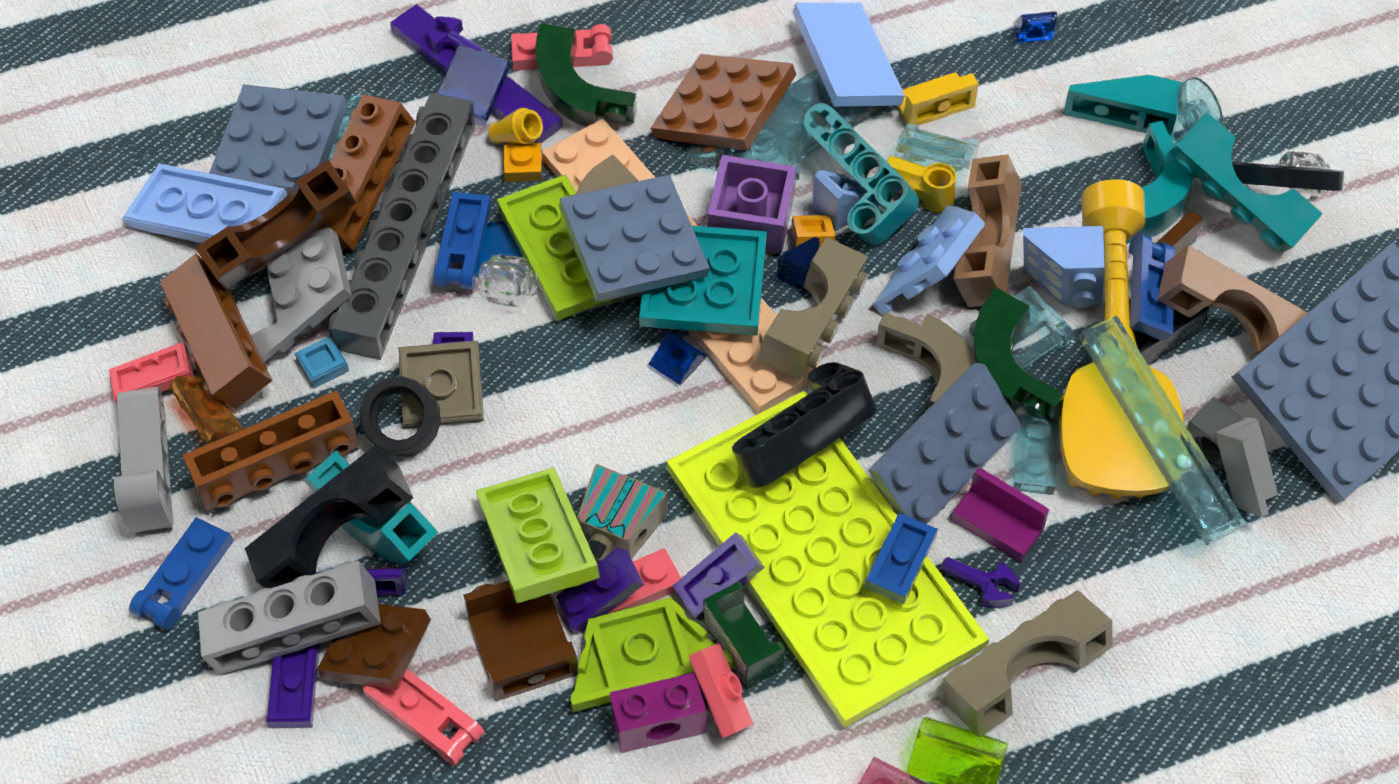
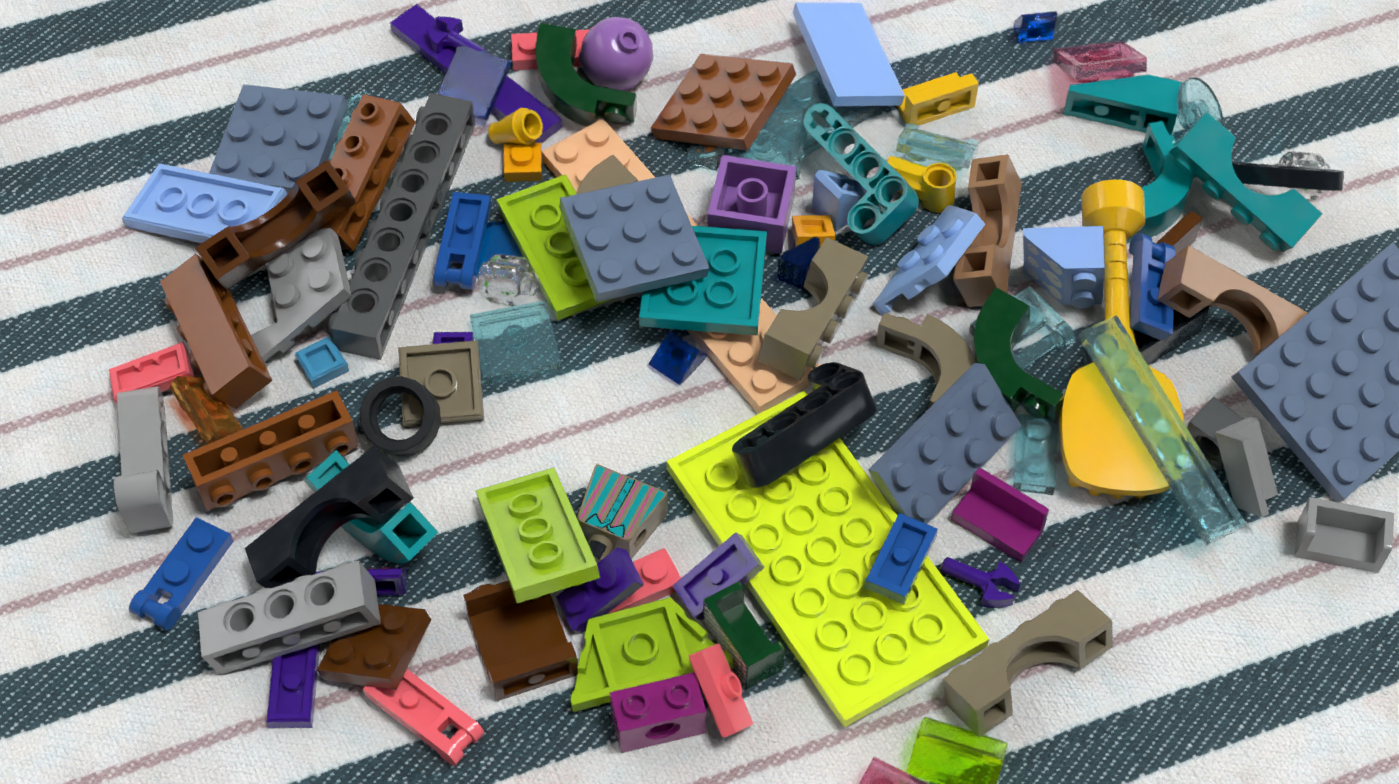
(515, 342): none -> clear light blue plate
(616, 53): none -> medium lavender cylinder
(1099, 60): none -> clear pink plate
(1344, 535): none -> light grey panel

